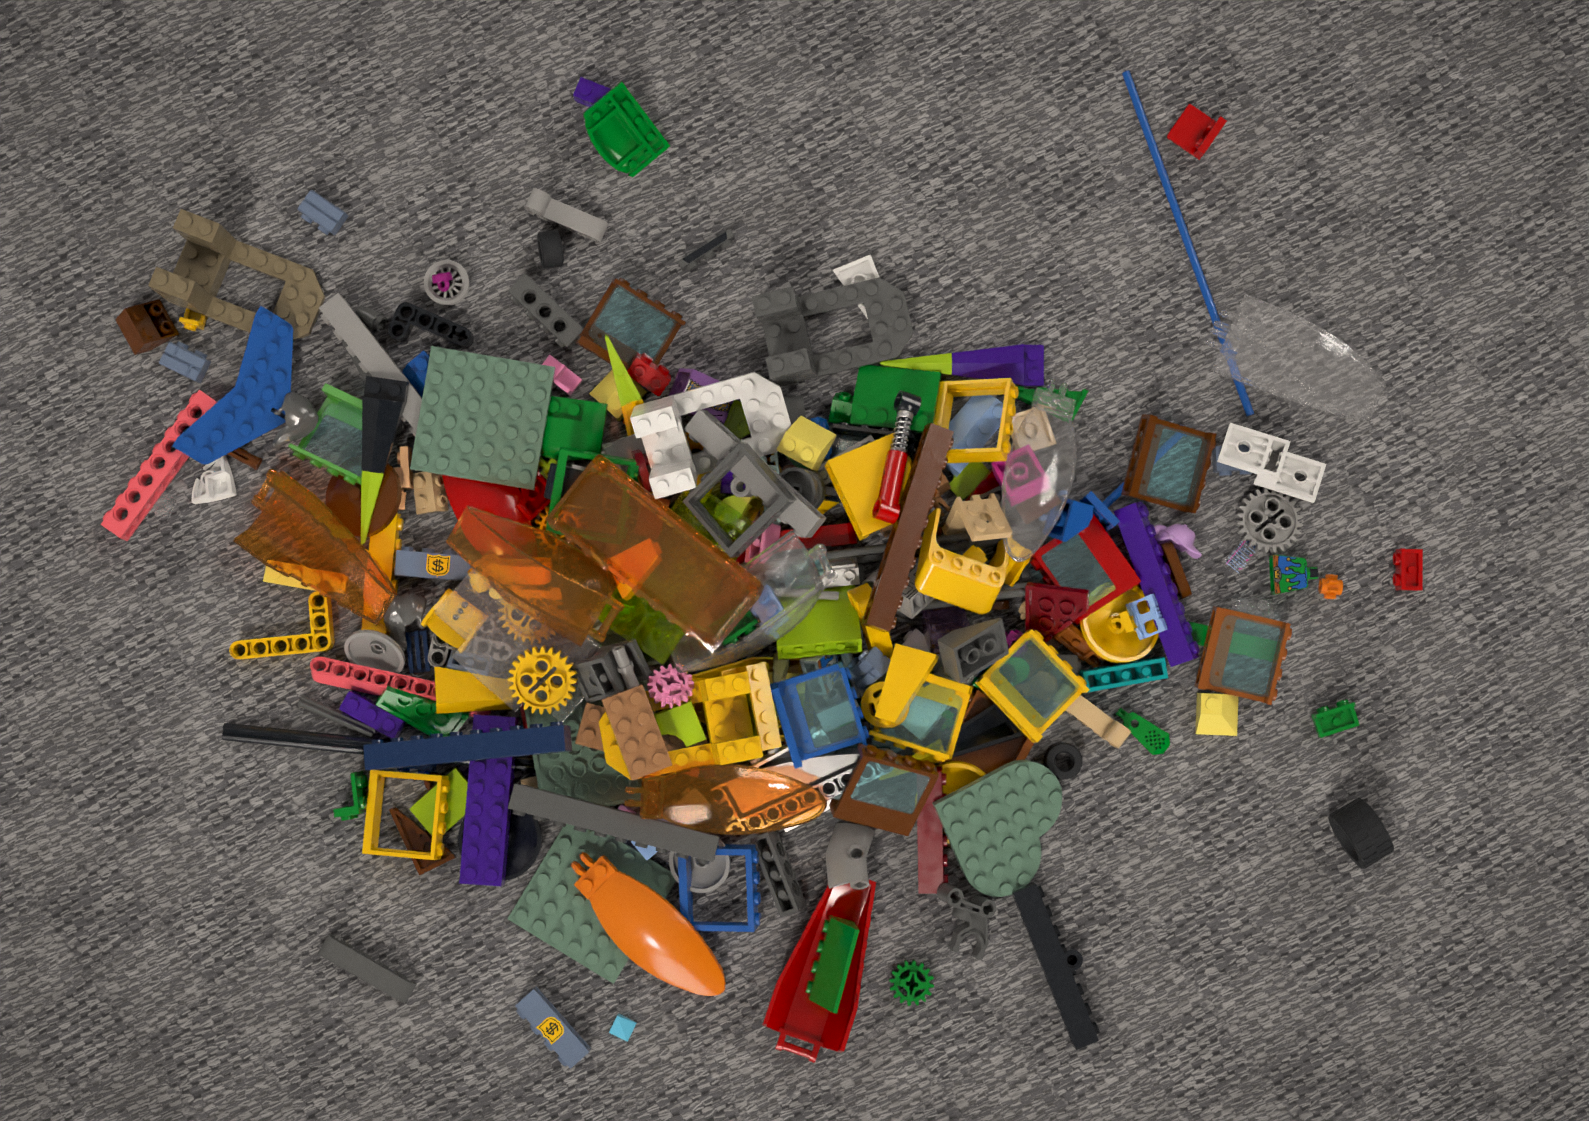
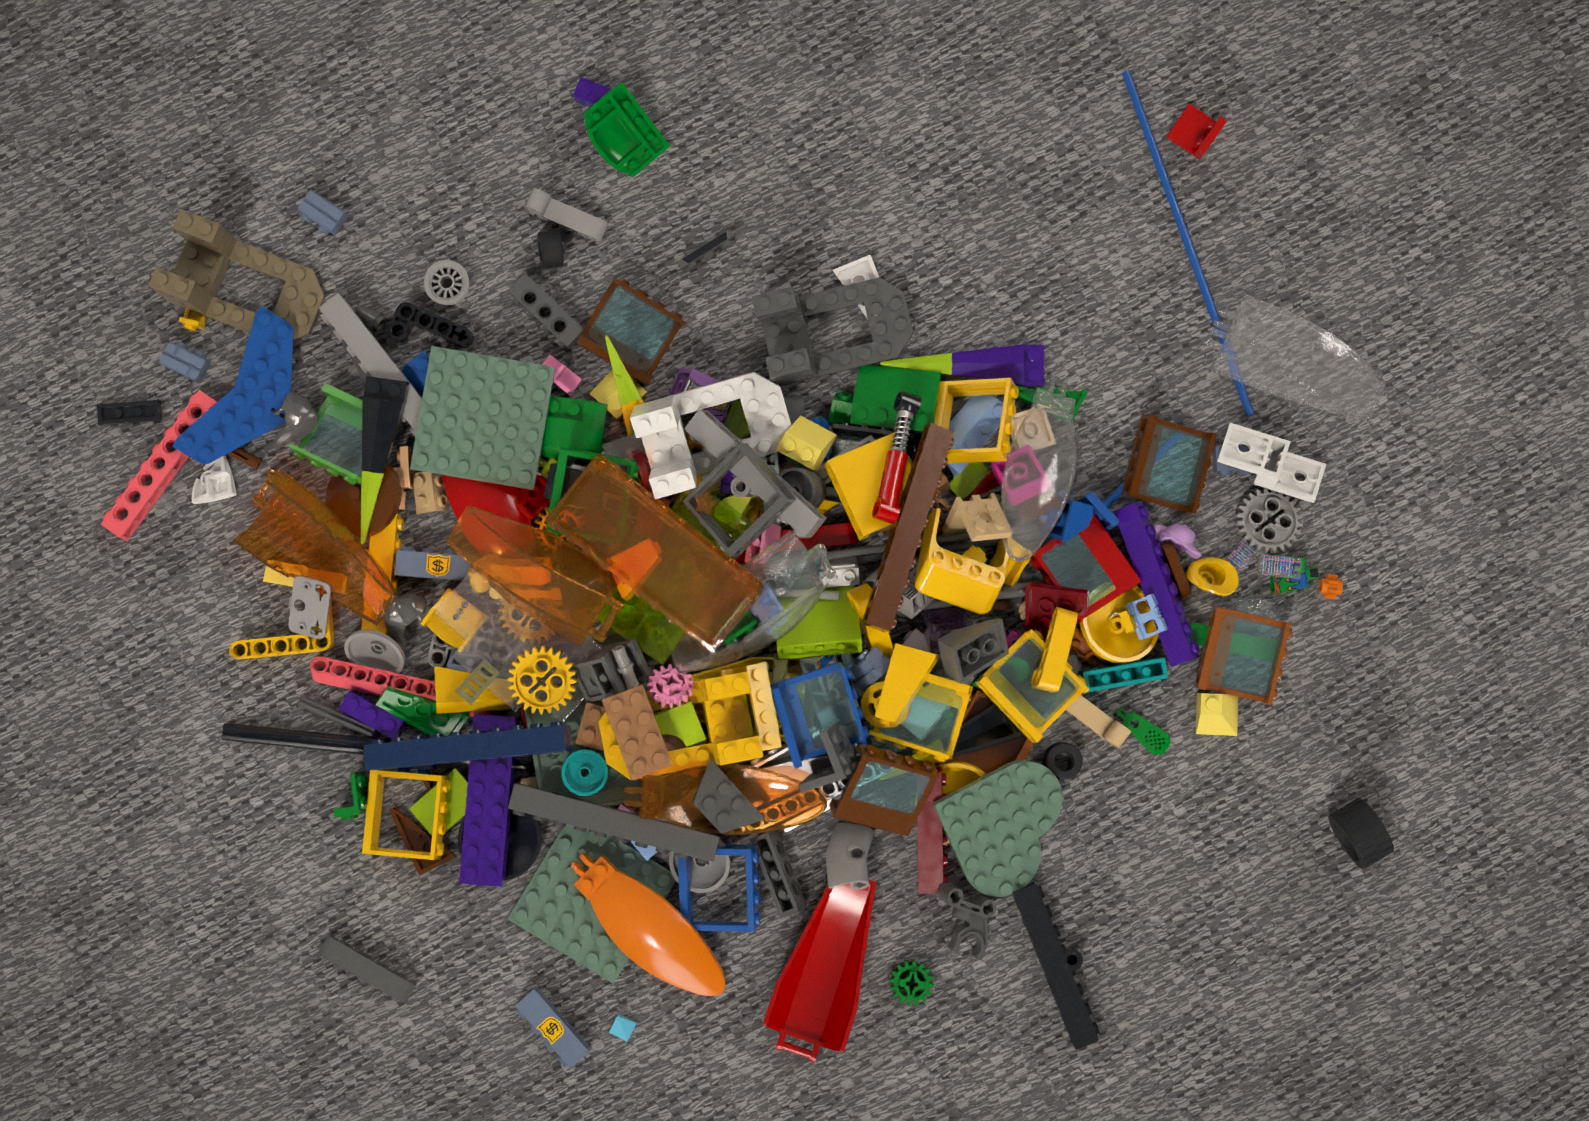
(129, 412): none -> black plate
(146, 326): reddish brown slope -> none
(315, 607): none -> light grey axle
(418, 654): dark blue tile -> none
(442, 277): magenta tile -> none
(490, 669): none -> olive slope
(584, 760): none -> teal wheel
(648, 374): red bracket -> none
(705, 503): none -> clear orange piece
(723, 802): none -> dark grey wing
(832, 963): green slope -> none
(840, 754): none -> dark grey bracket
(1056, 651): none -> yellow beam
(1218, 571): none -> yellow hat
(1279, 566): none -> clear tile
(1335, 719): green bracket -> none
(1408, 569): red bracket -> none

